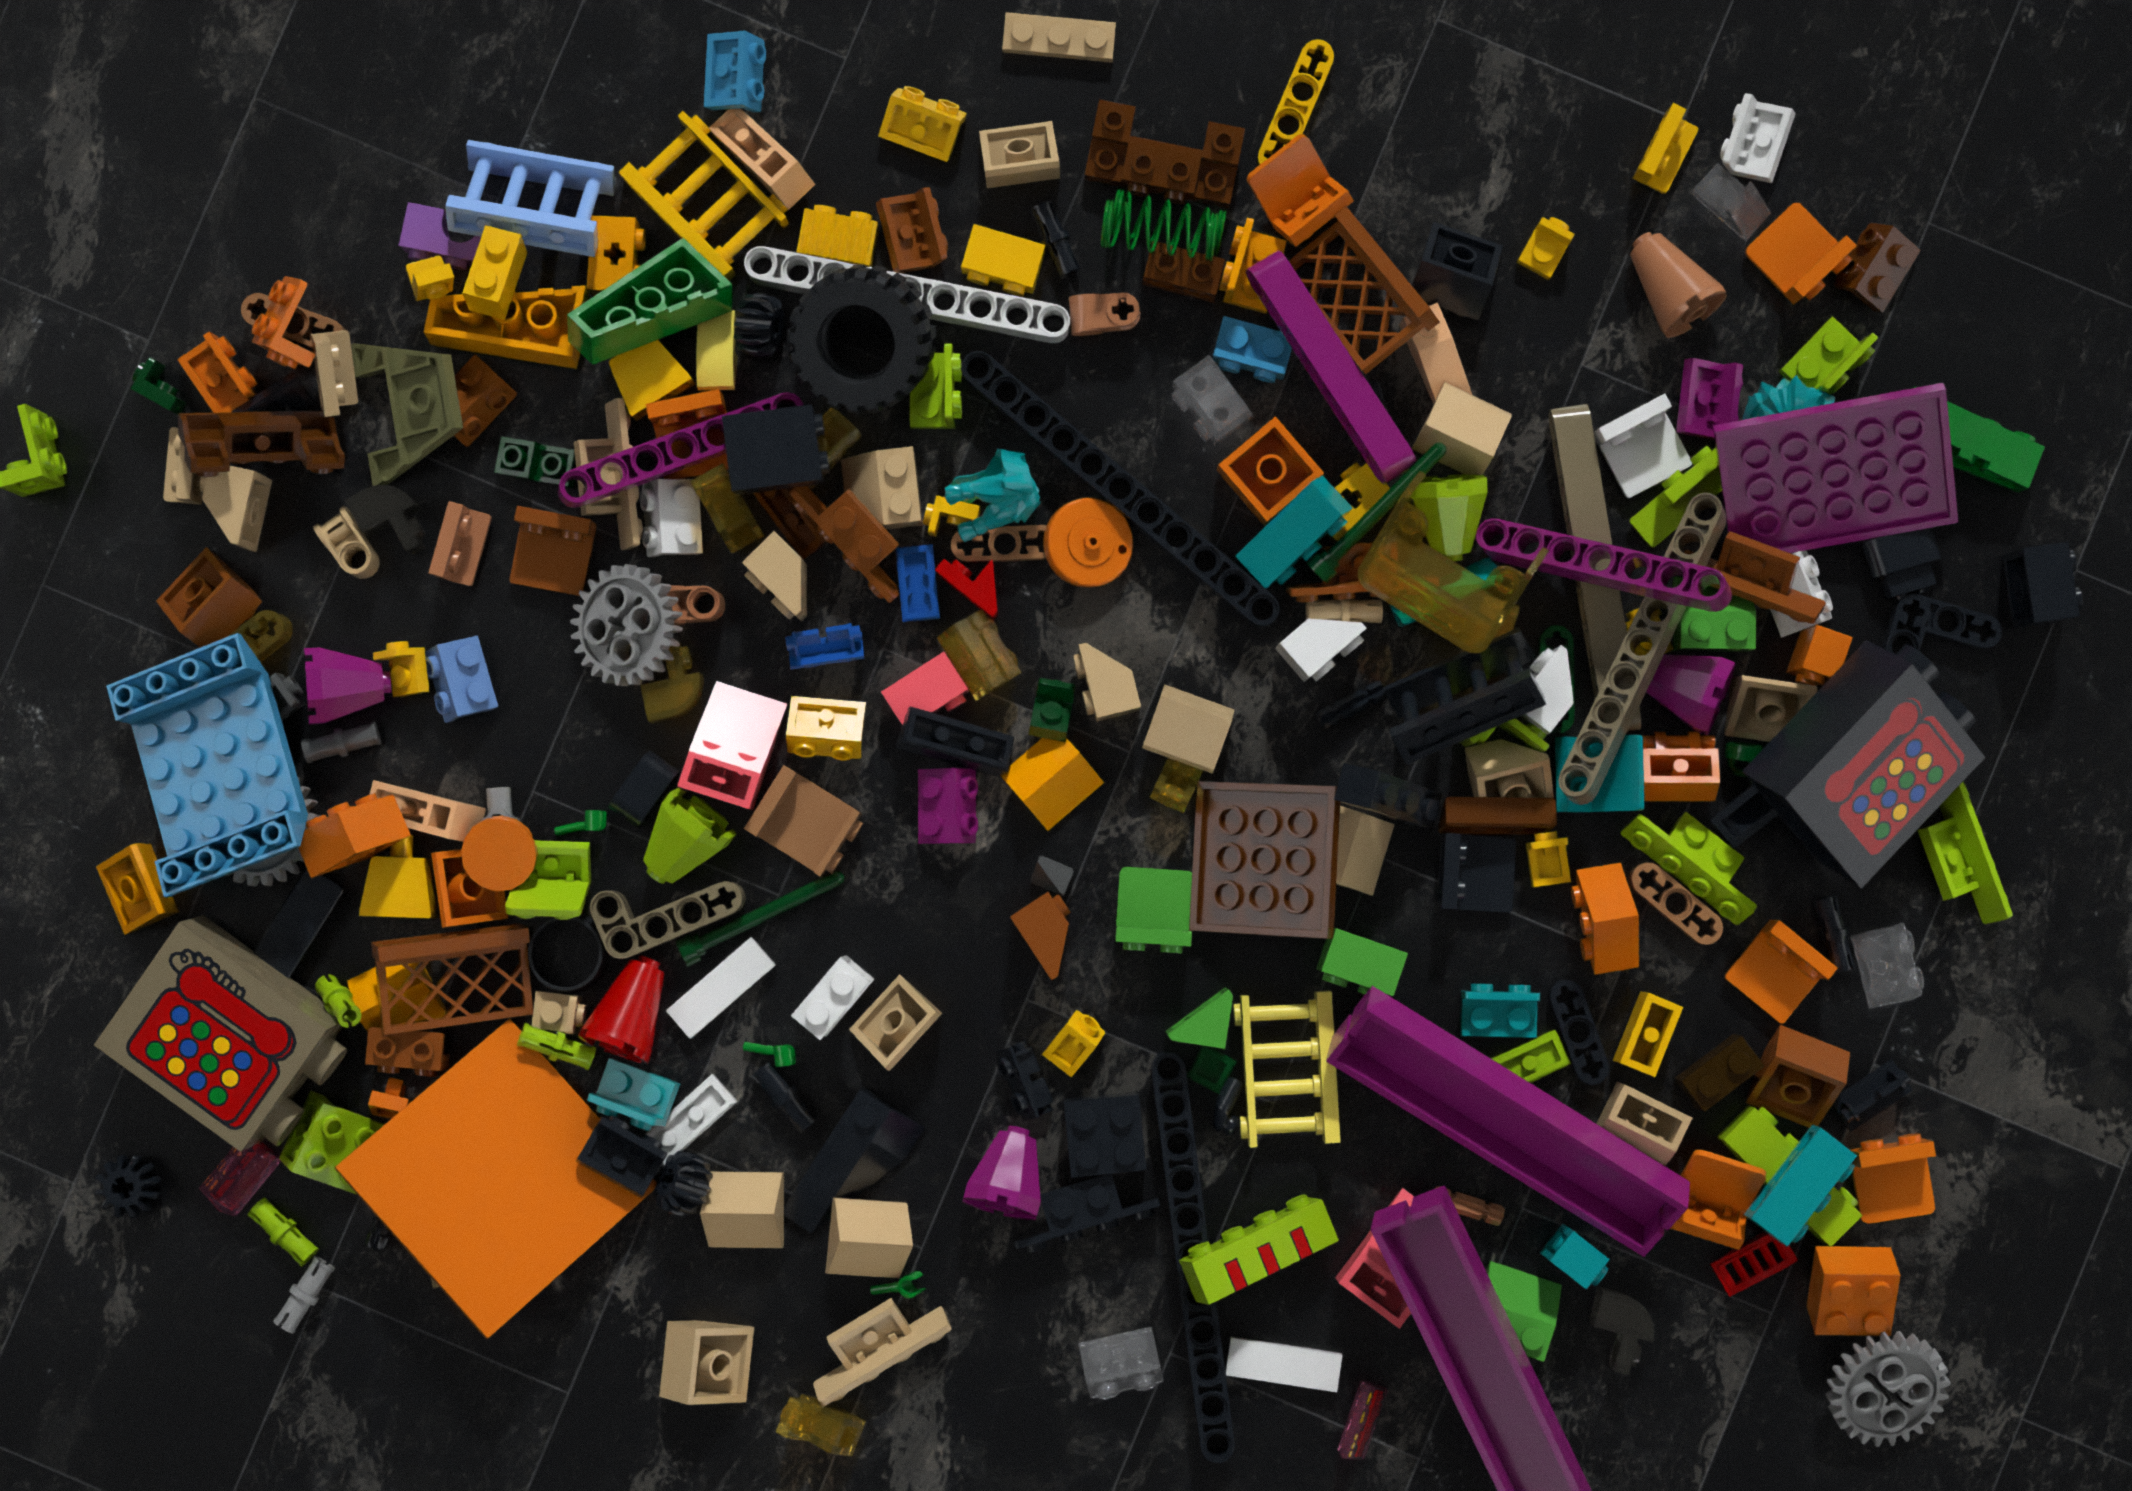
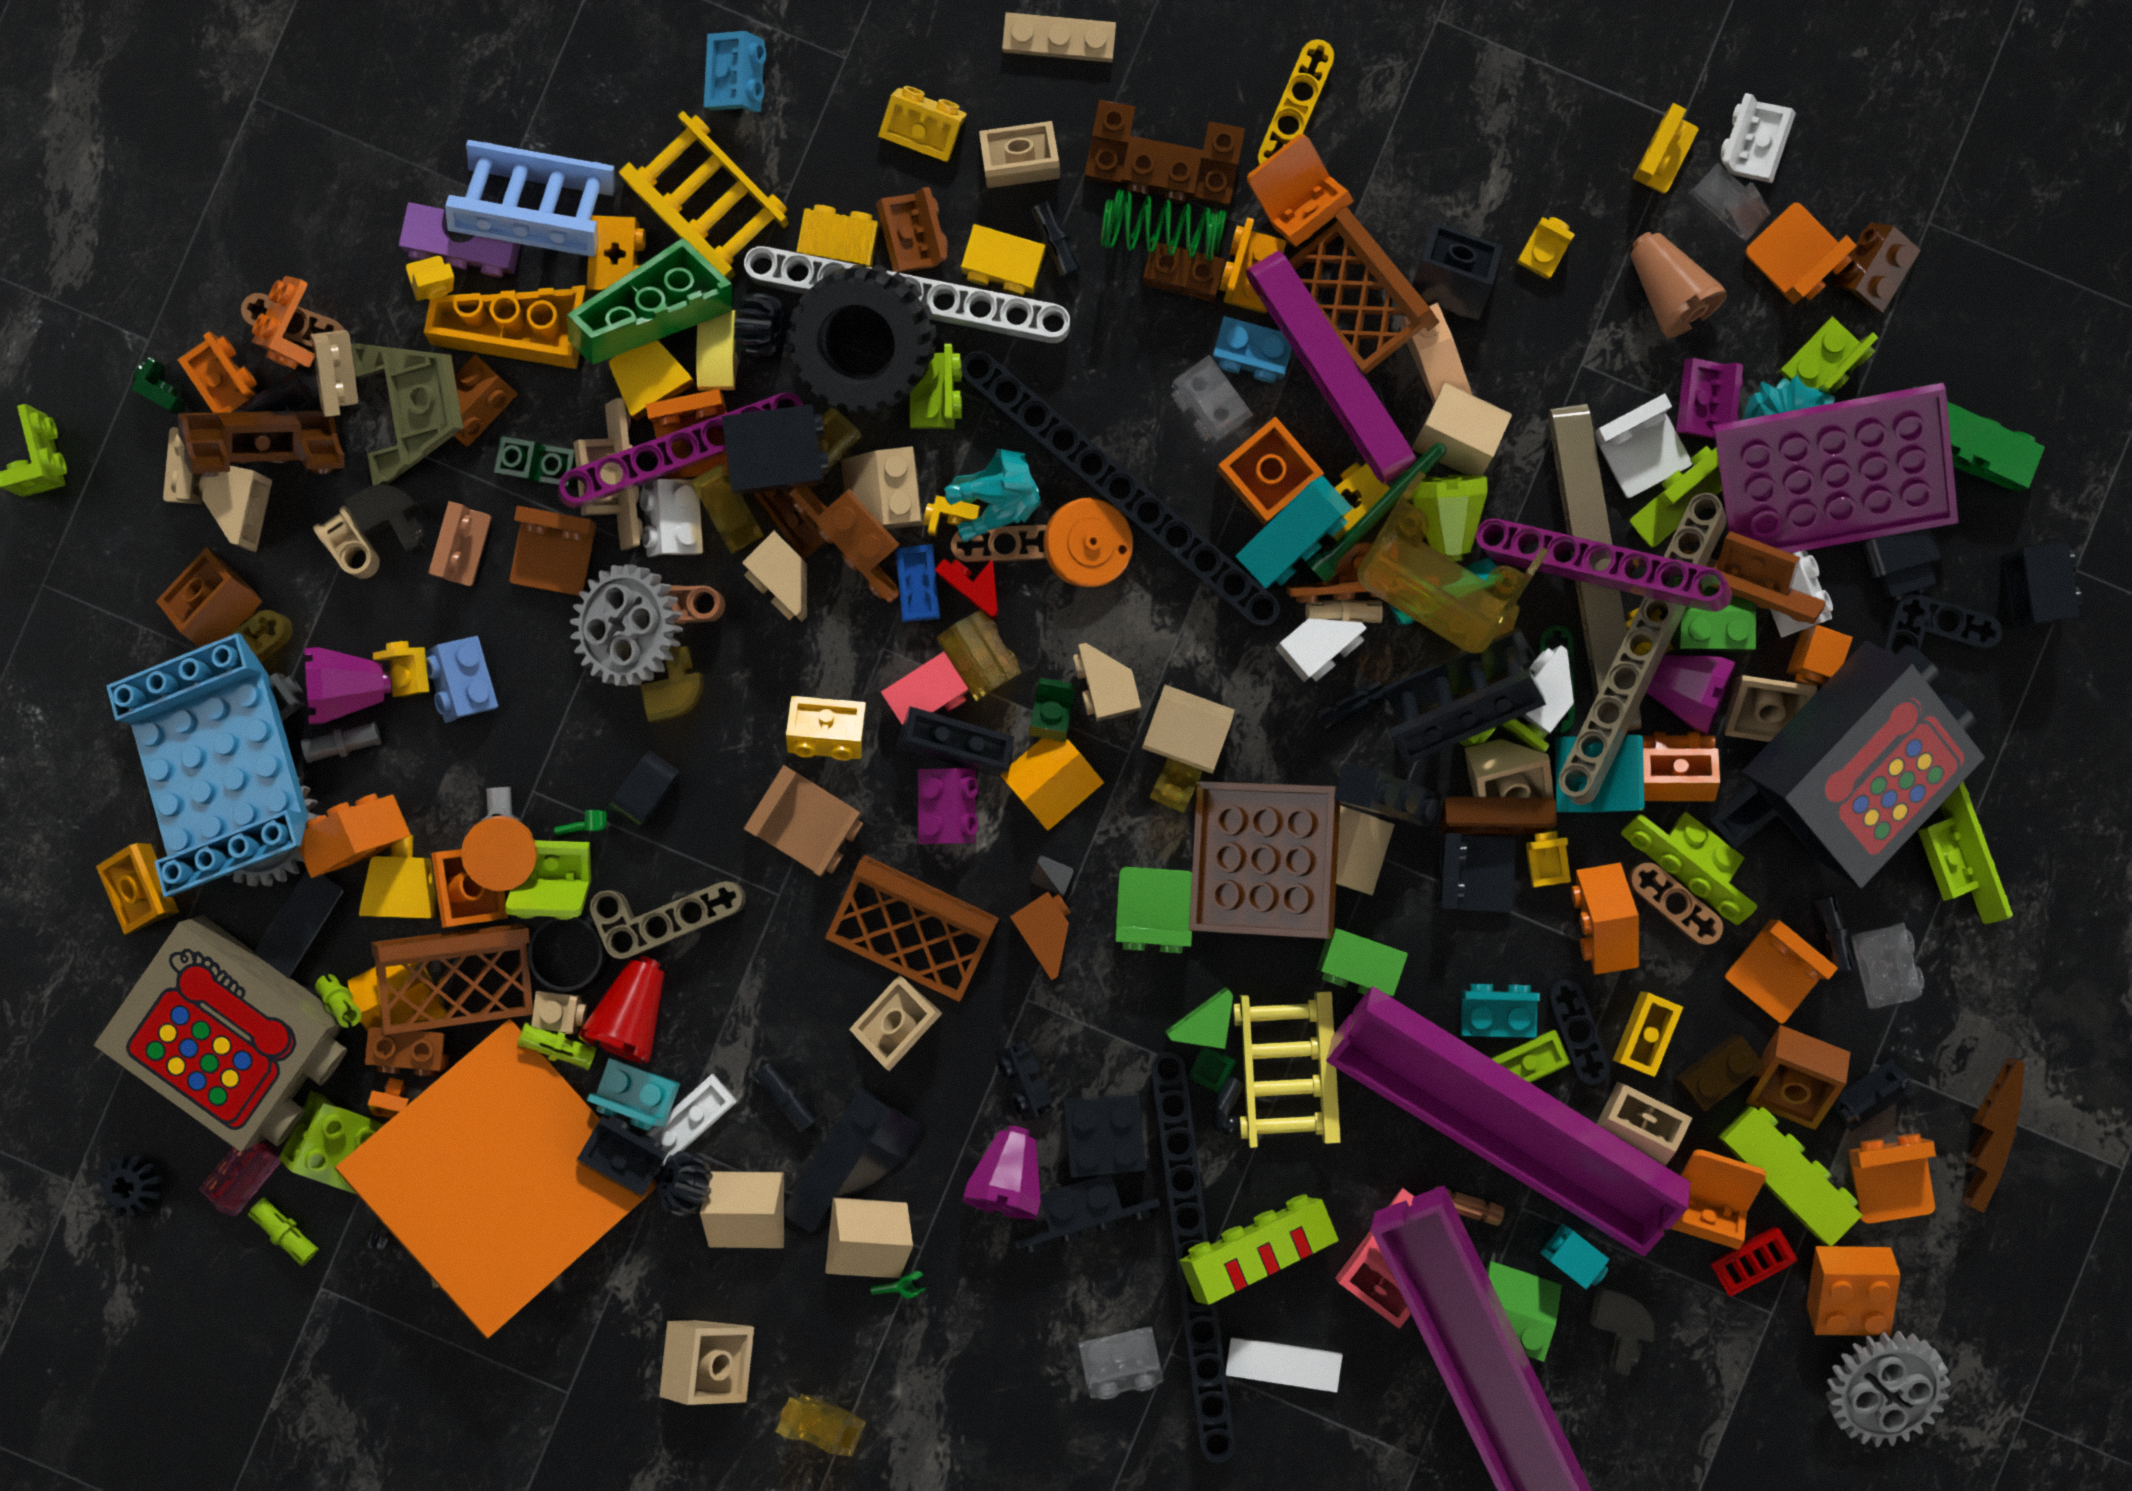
(303, 1294): light grey pin -> none
(431, 812): light nougat slope -> none
(495, 272): yellow brick -> none
(684, 837): lime cone -> none
(695, 947): dark green piece -> none
(720, 987): white tile -> none
(733, 746): slope -> none
(762, 156): light nougat slope -> none
(783, 1054): green hand -> none
(809, 650): blue hinge -> none
(832, 997): white panel -> none
(874, 1345): tan bracket -> none
(924, 898): none -> dark orange fence
(1074, 1043): yellow bracket -> none
(1094, 313): nougat piece -> none
(1361, 1420): slope -> none
(1740, 751): dark green tile -> none
(1801, 1186): teal brick -> none
(1999, 1119): none -> reddish brown slope

